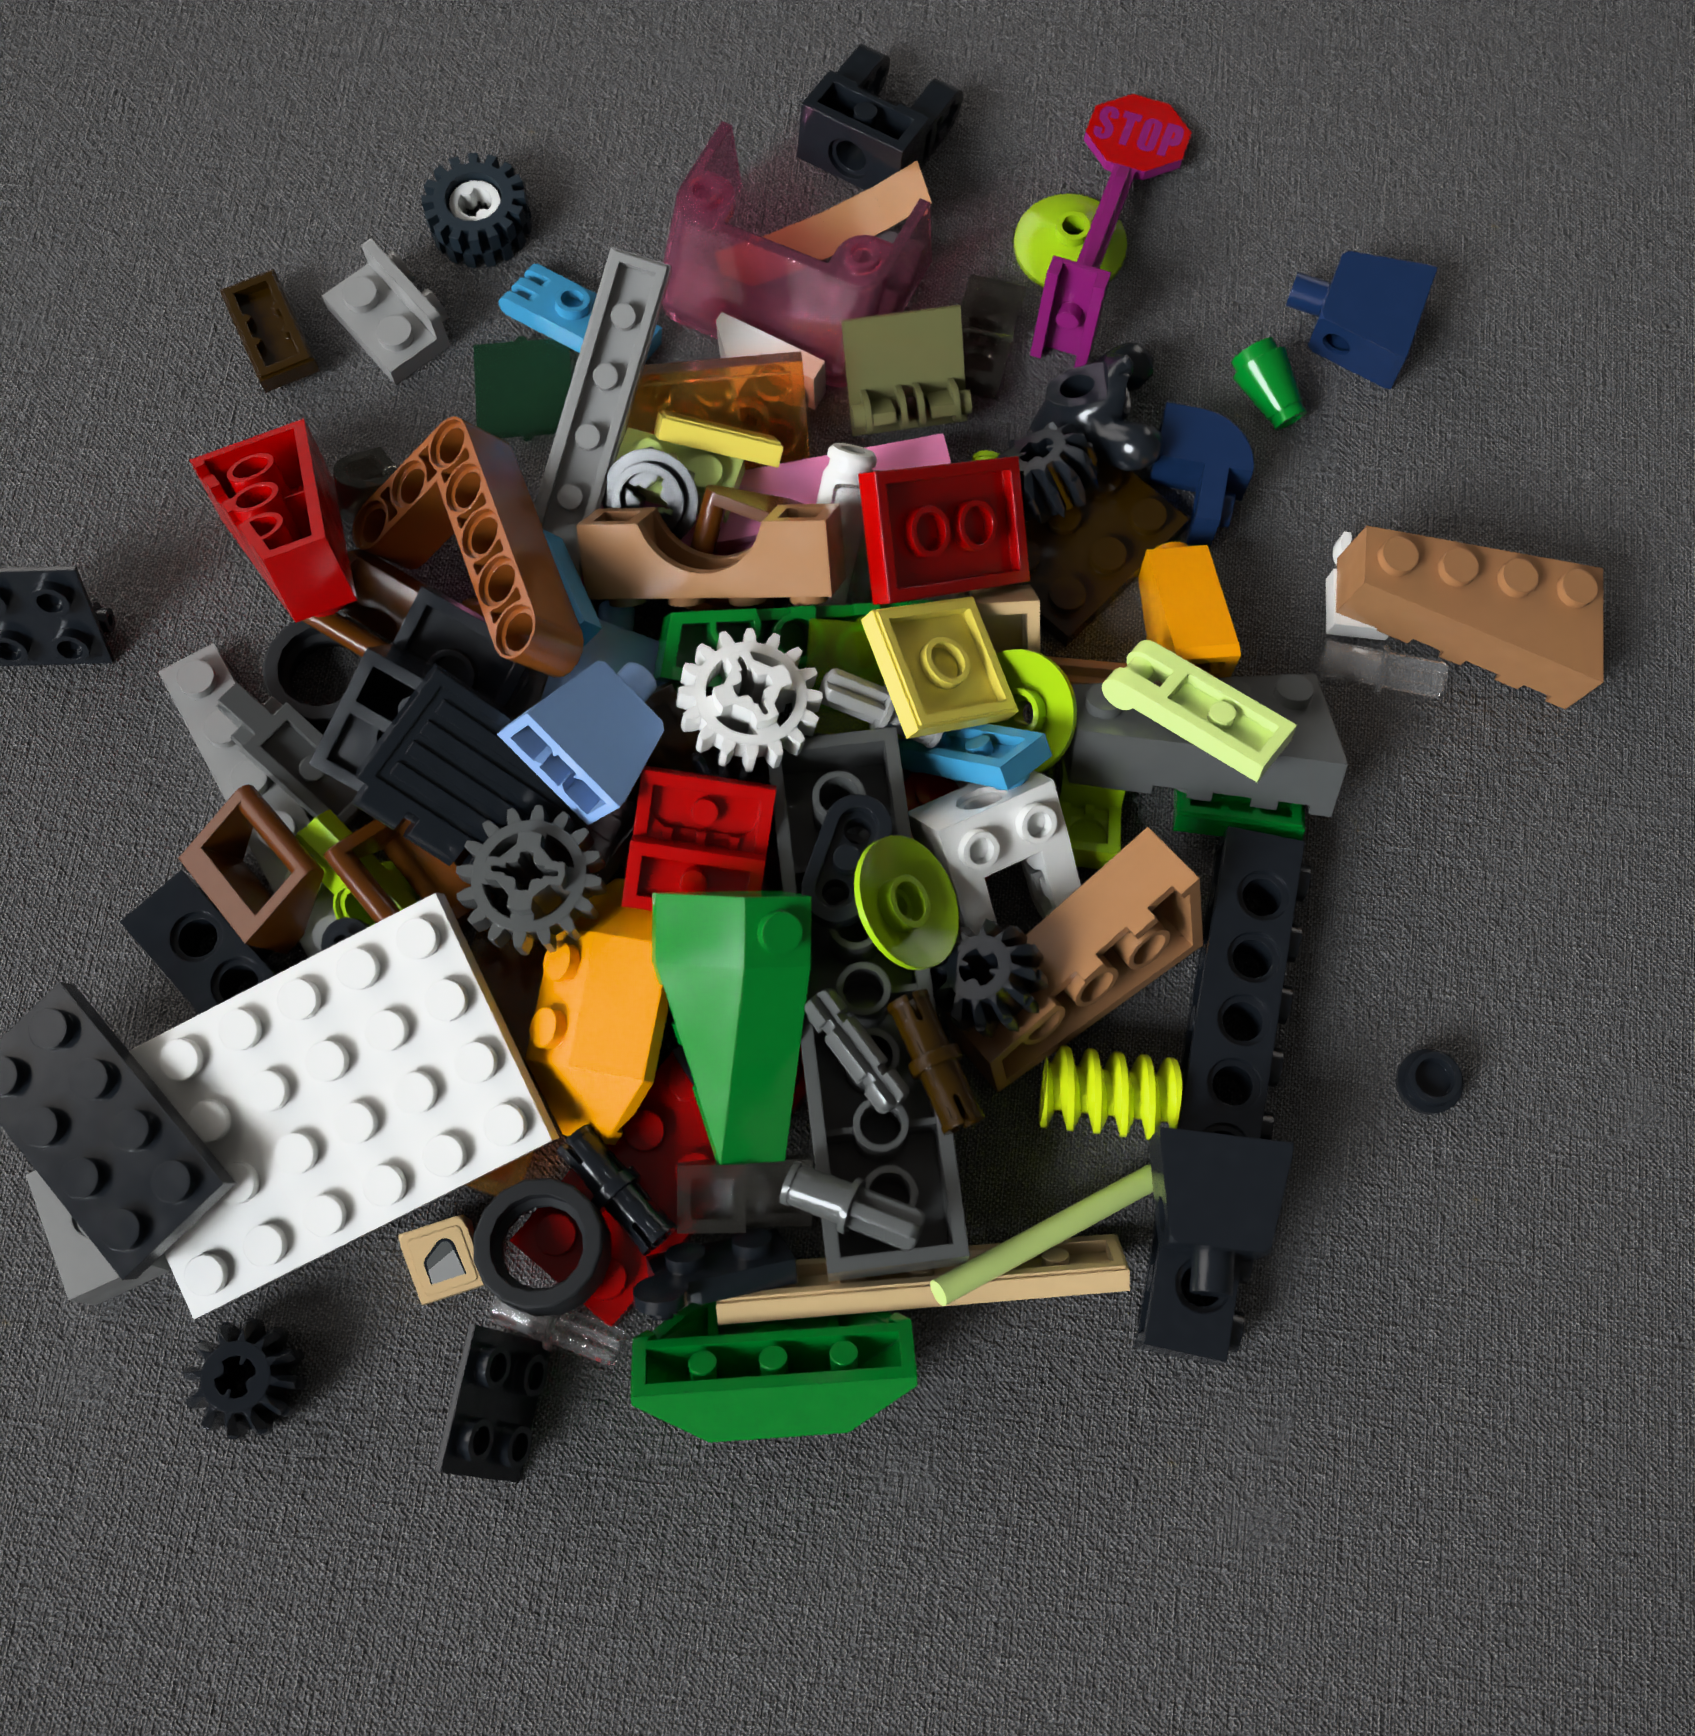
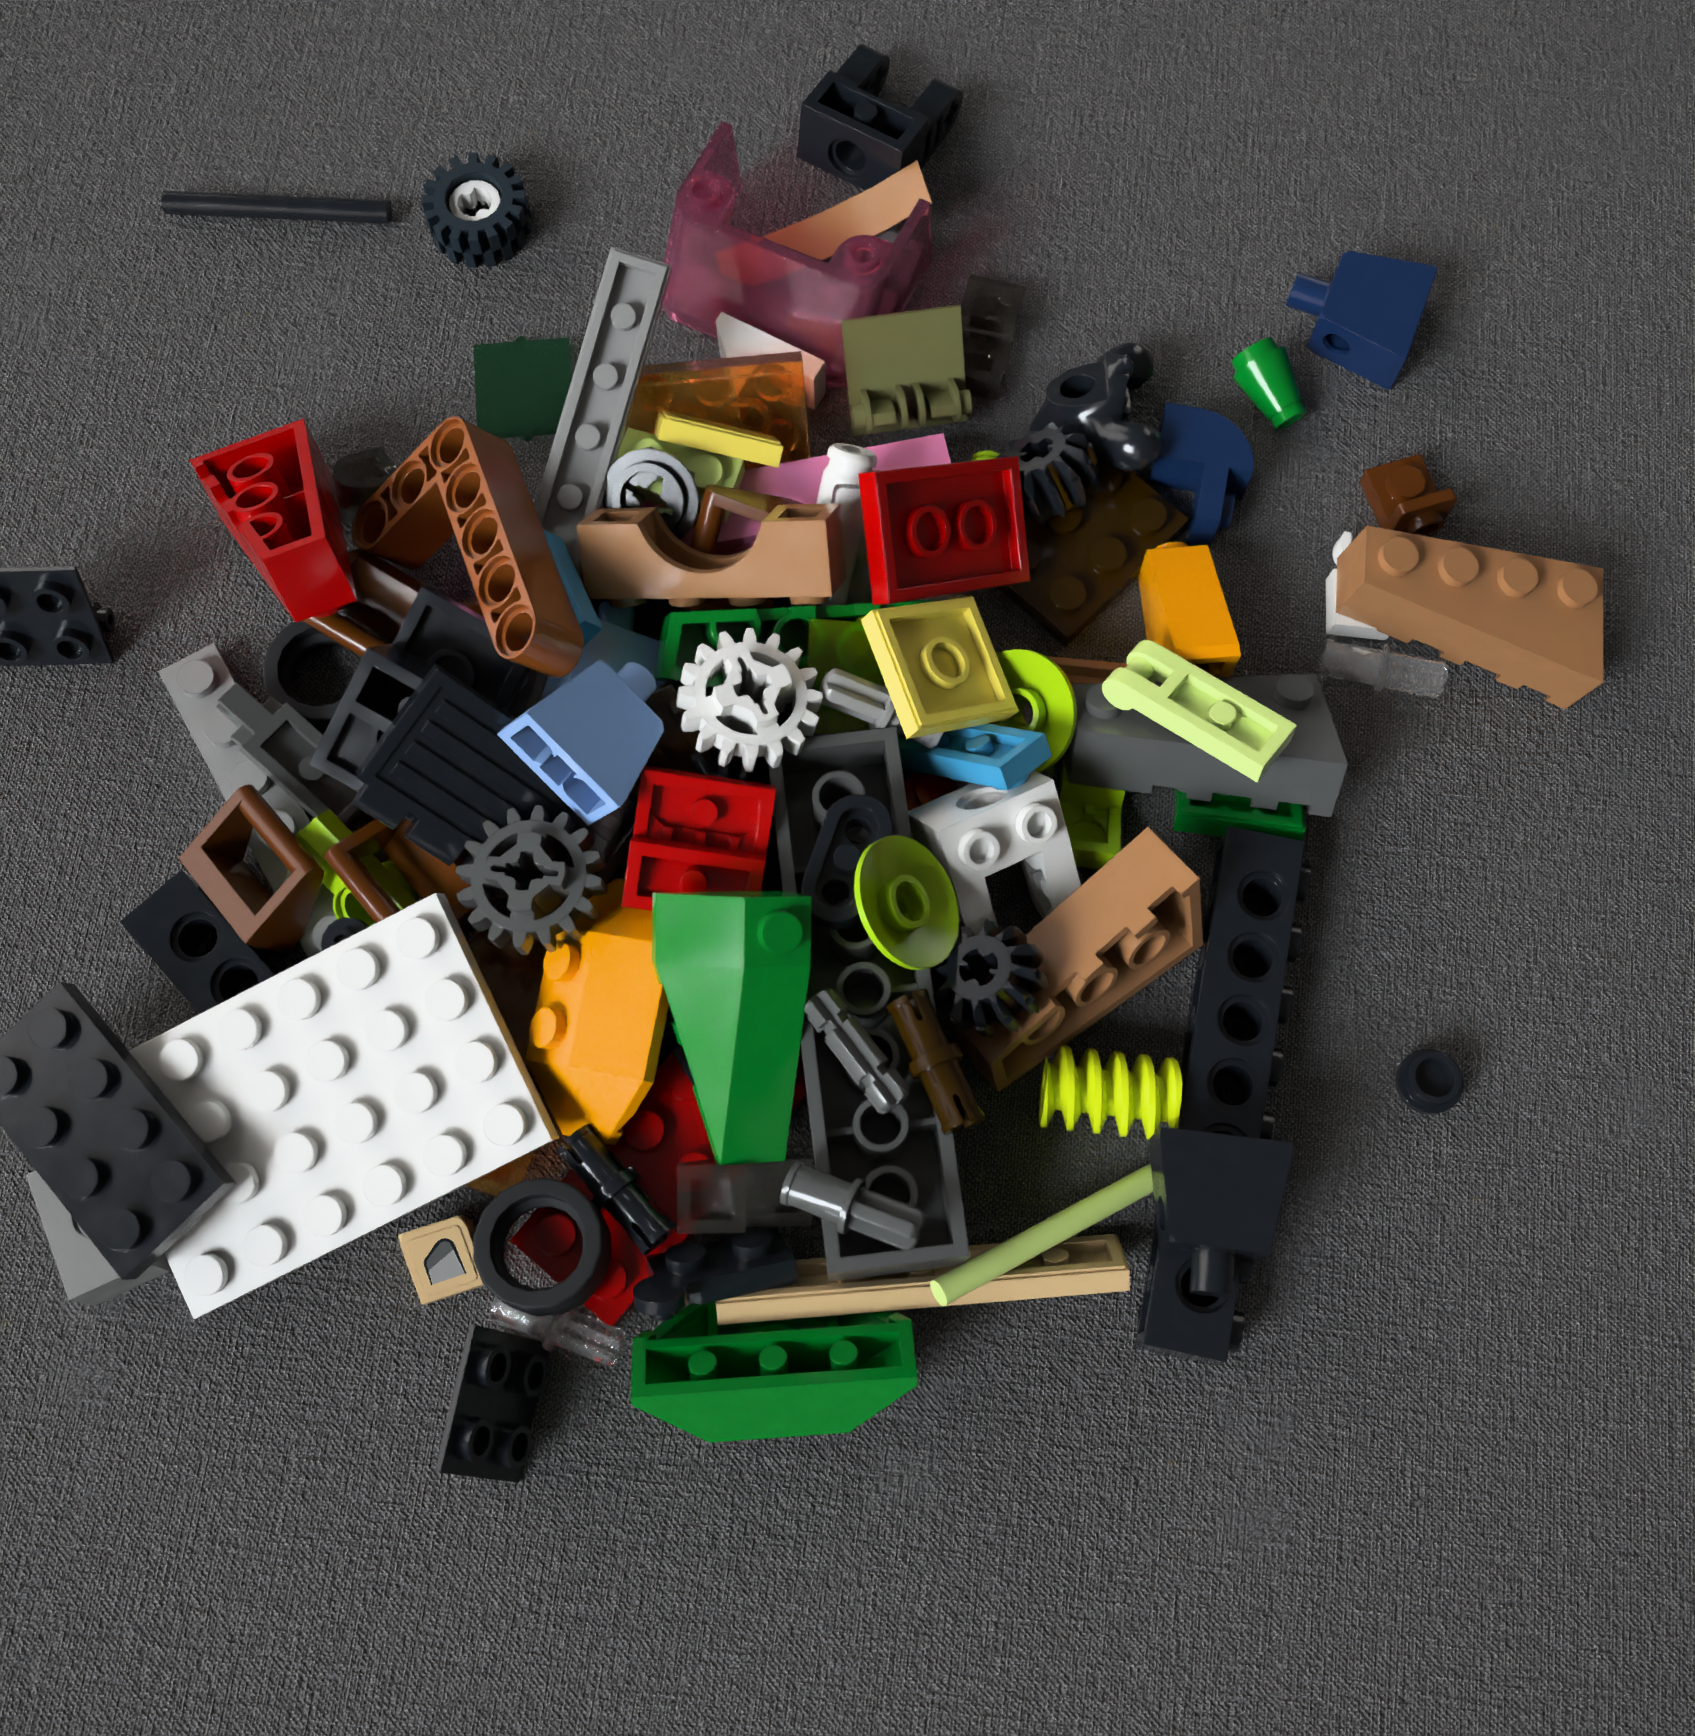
(224, 1367): black gear -> none
(269, 330): dark brown plate -> none
(276, 207): none -> black bar
(389, 314): light grey bracket -> none
(555, 307): dark azure hinge -> none
(1010, 616): tan panel -> none
(1044, 234): lime dish -> none
(1133, 141): magenta piece -> none
(1406, 497): none -> reddish brown bracket

